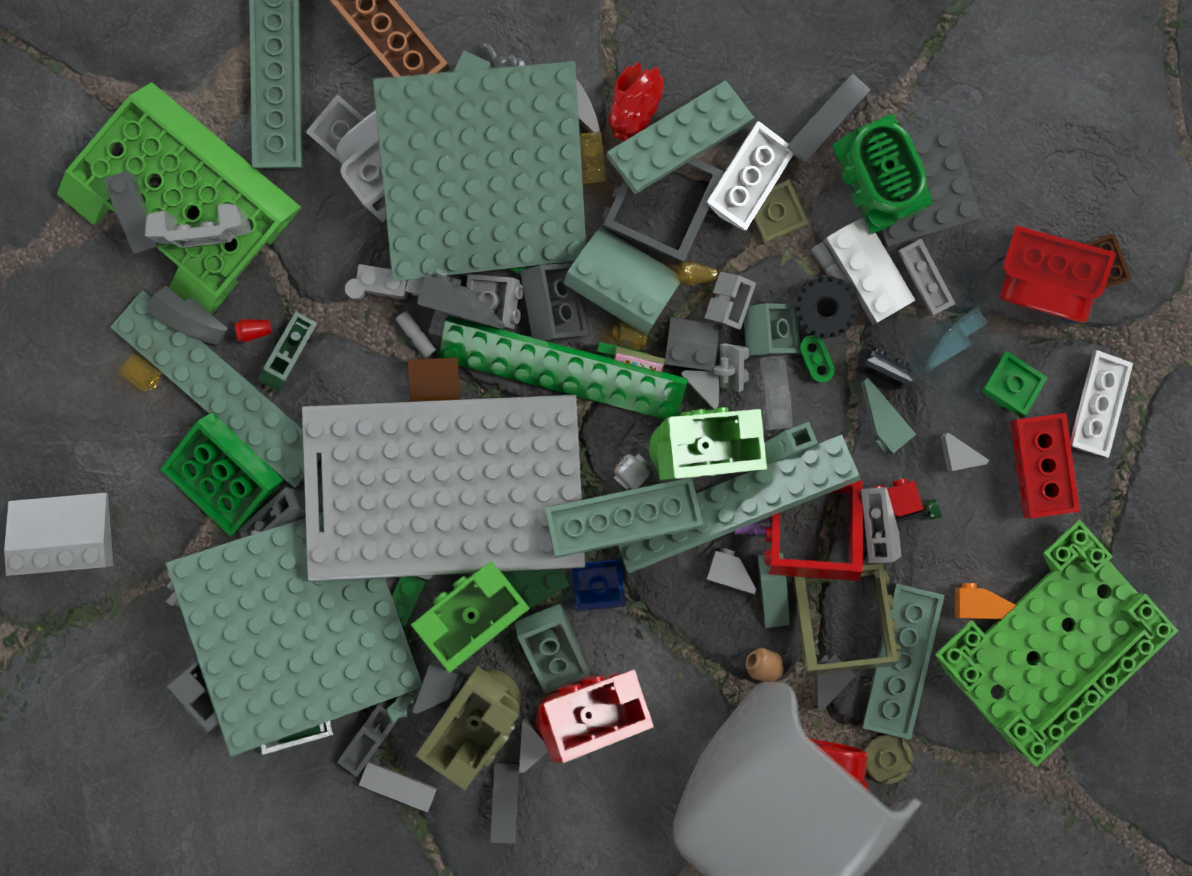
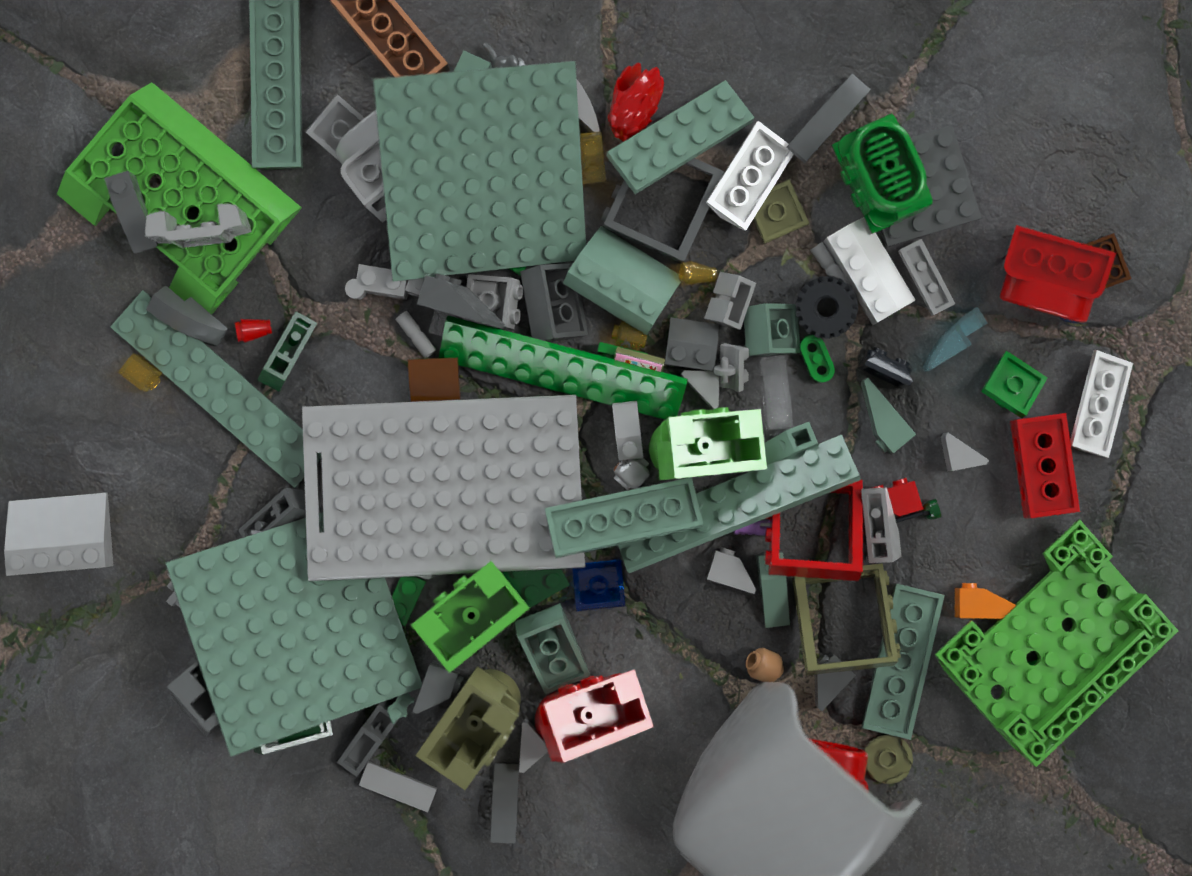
(221, 473): green slope -> none
(627, 430): none -> light grey slope

